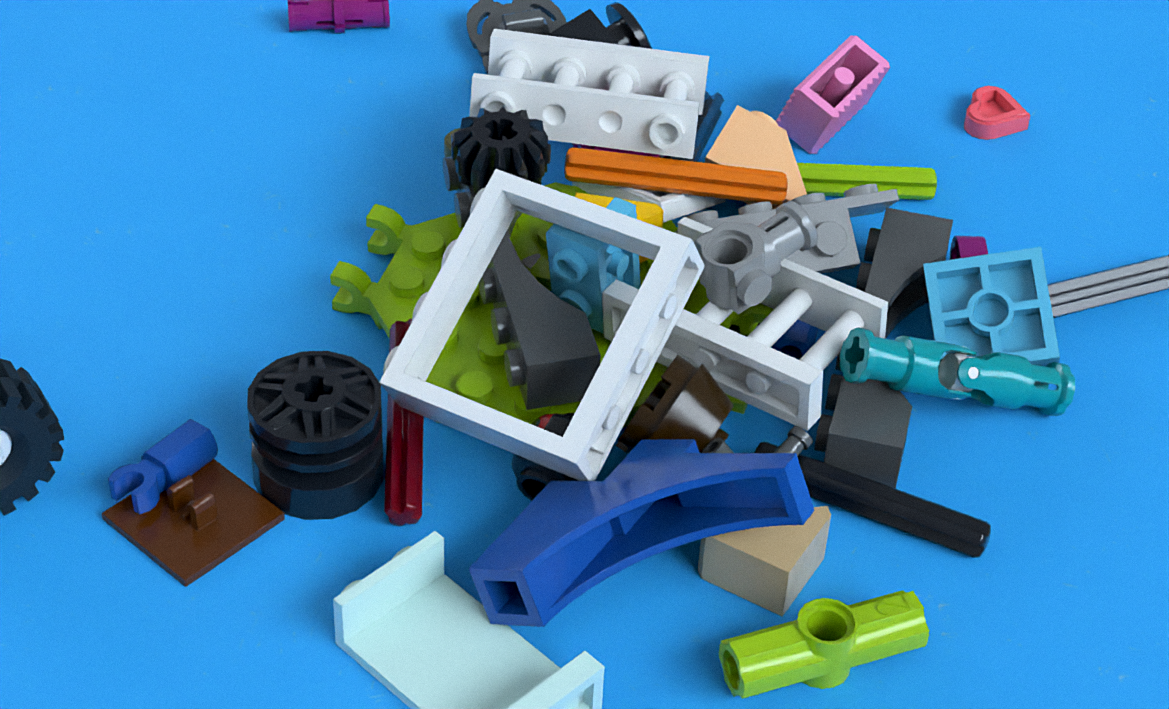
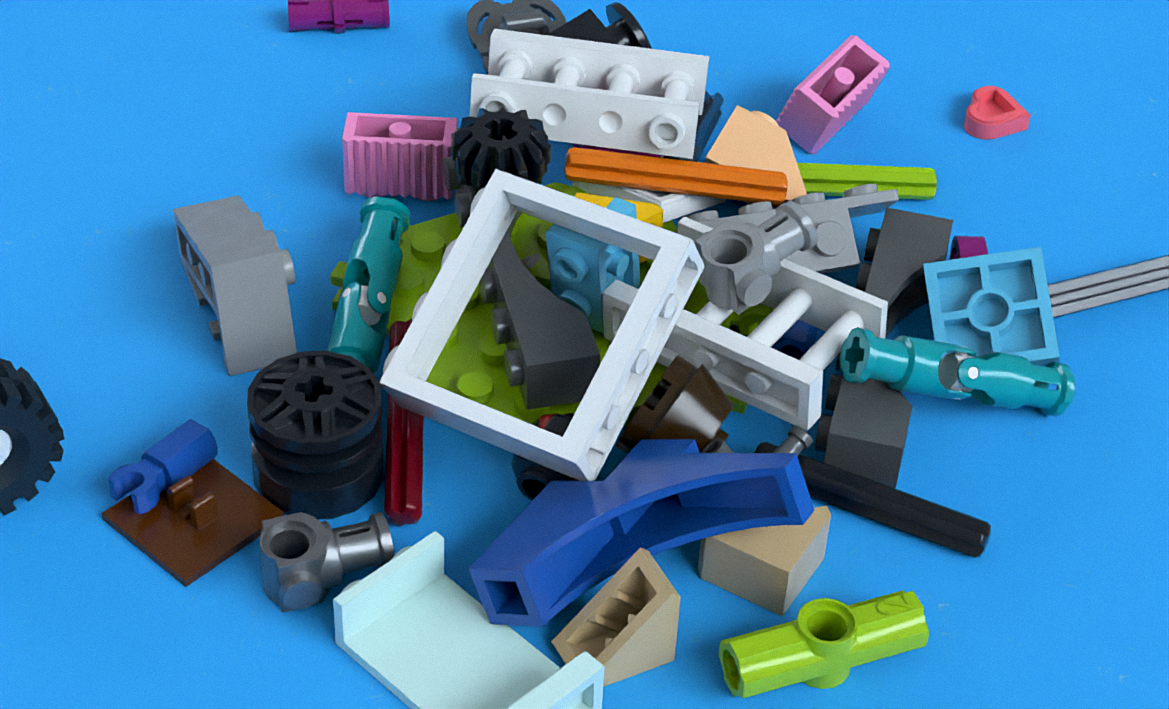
(243, 279): none -> light grey wedge
(309, 557): none -> flat silver connector
(370, 282): none -> teal piece
(396, 155): none -> bright pink brick
(627, 623): none -> tan slope

